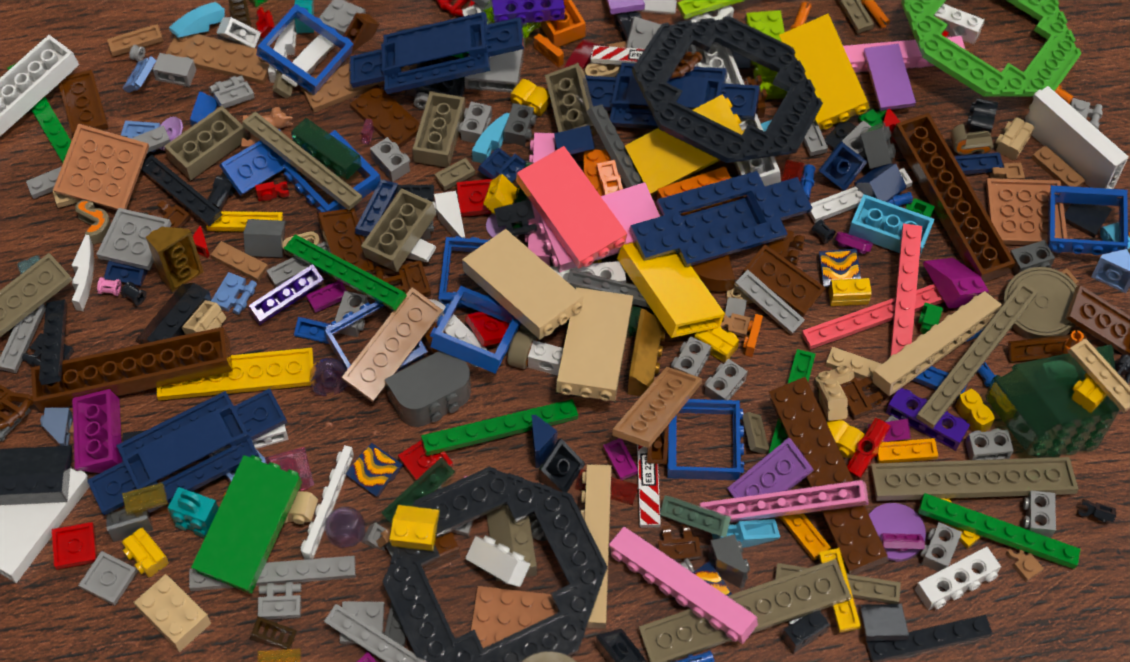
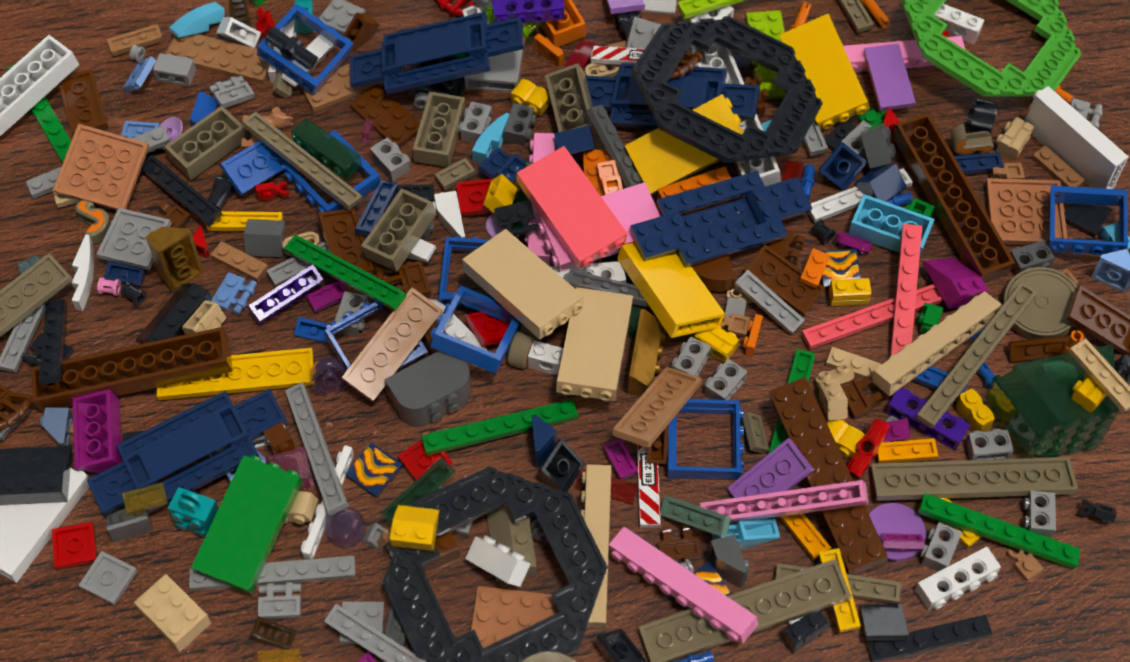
(145, 552): yellow brick -> none
(279, 439): none -> reddish brown slope
(291, 48): none -> black piece
(316, 449): none -> light grey plate
(814, 268): none -> orange plate

